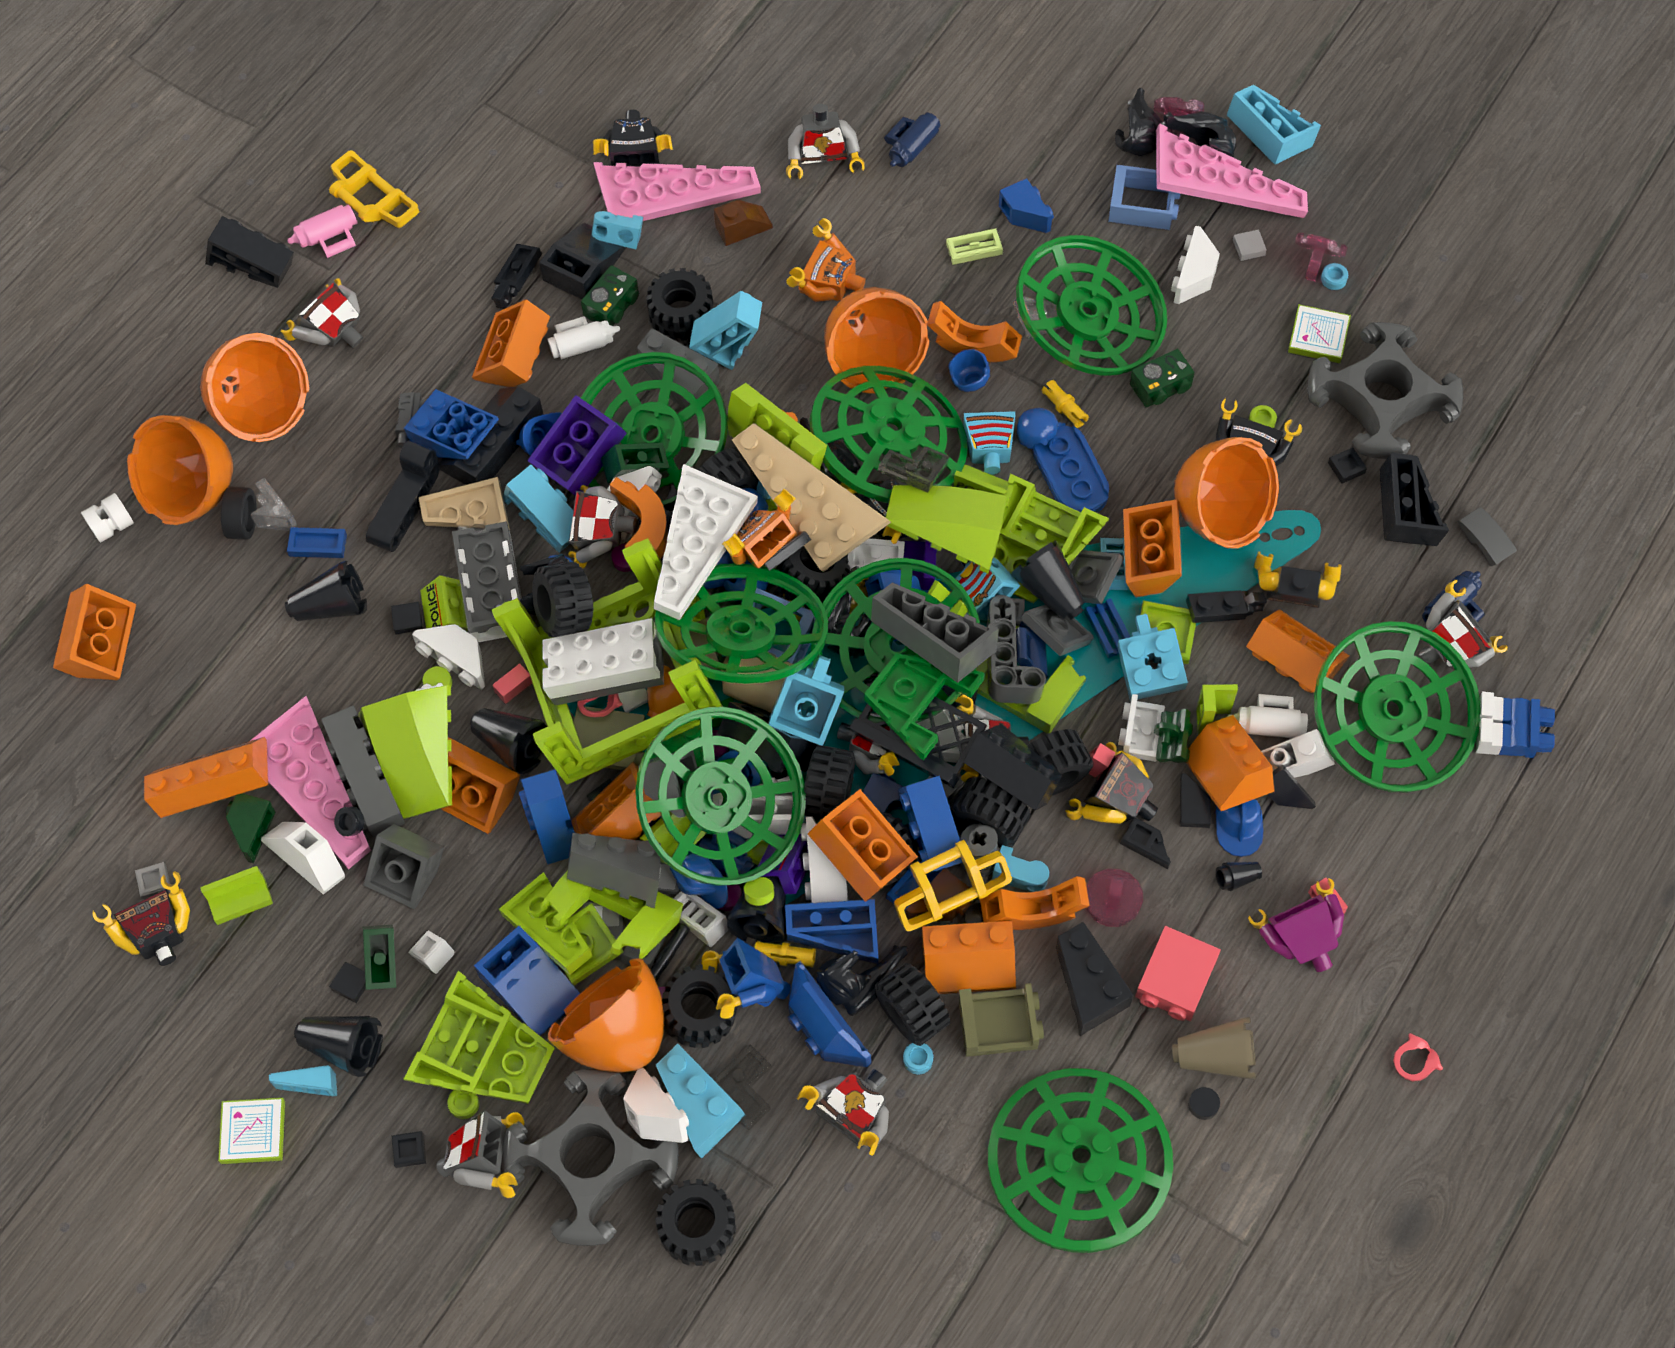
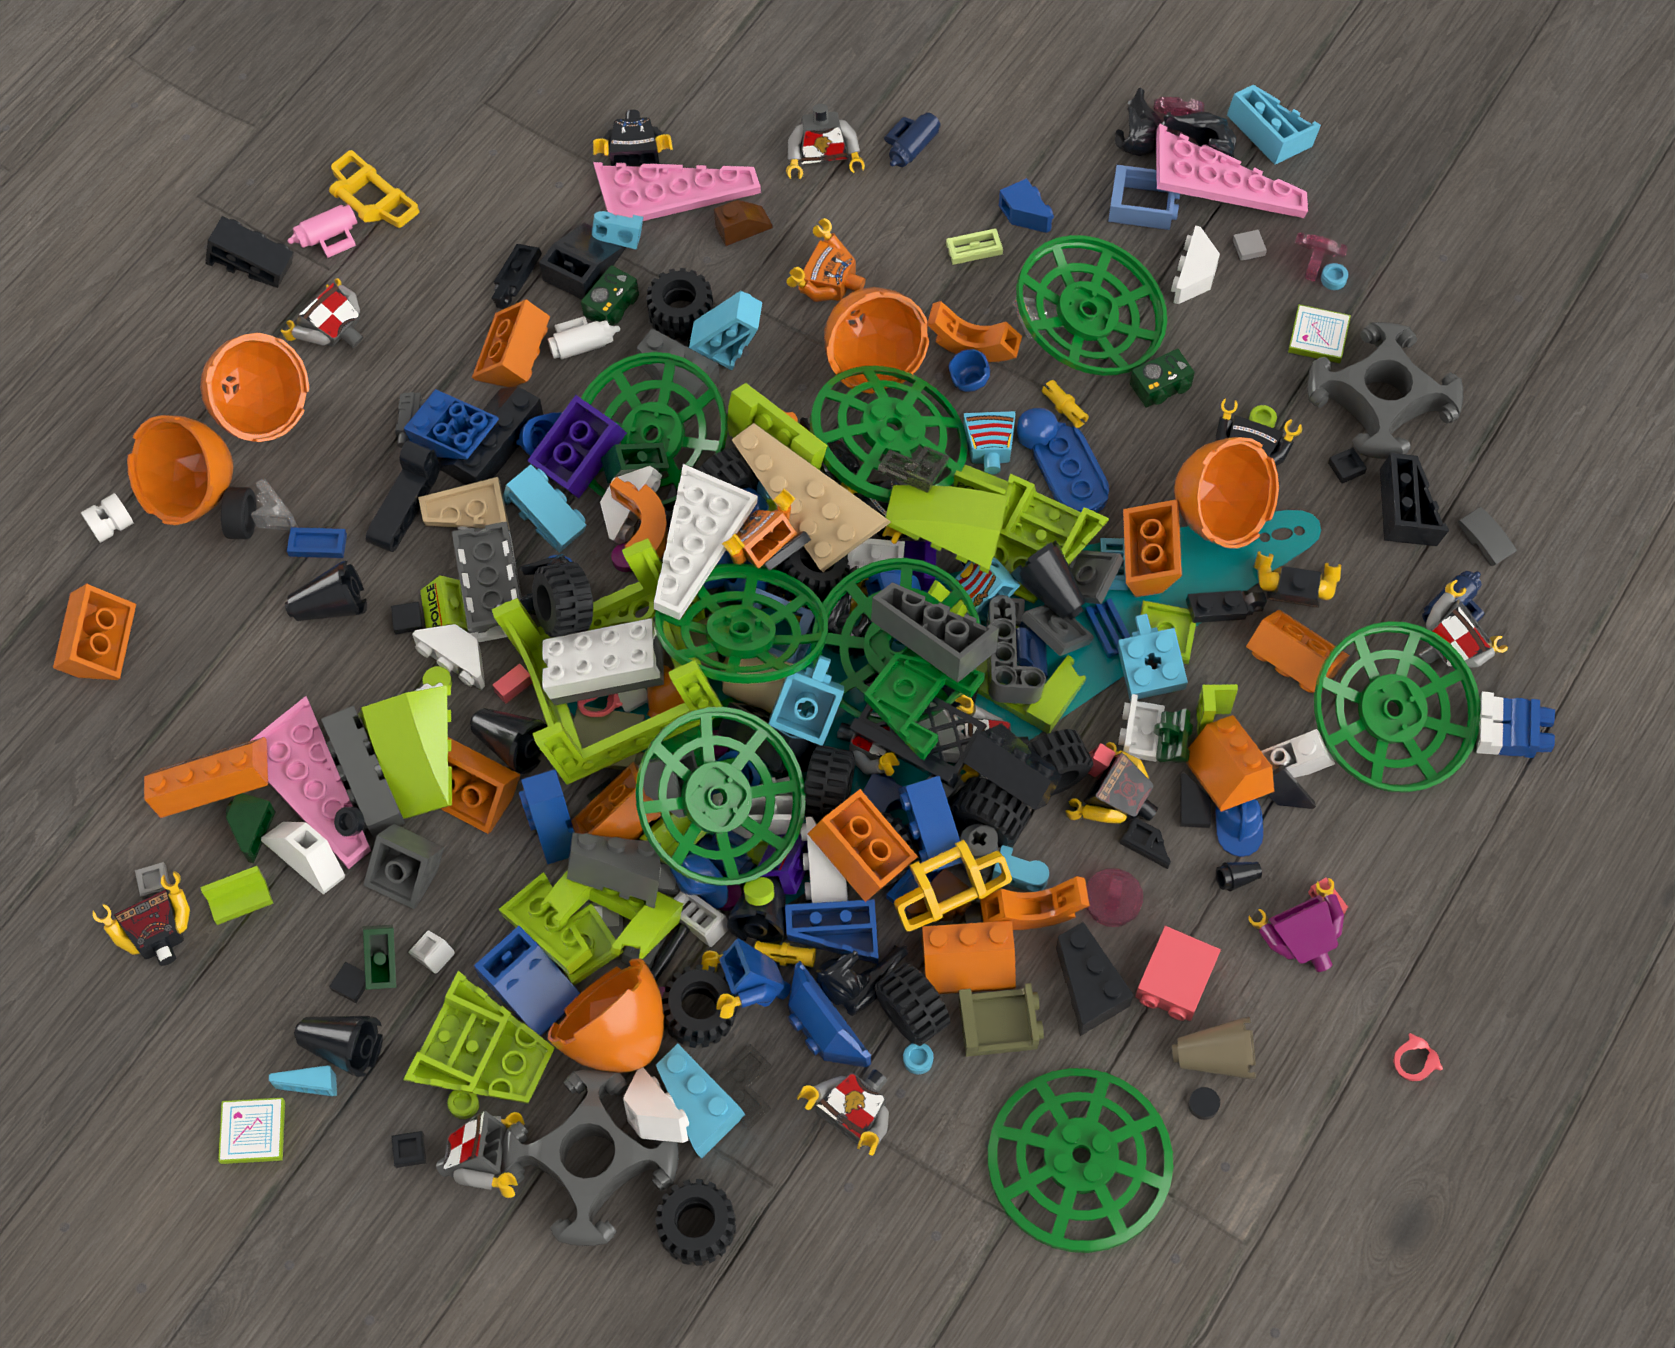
(597, 524): torso -> none
(1273, 721): white piece -> none

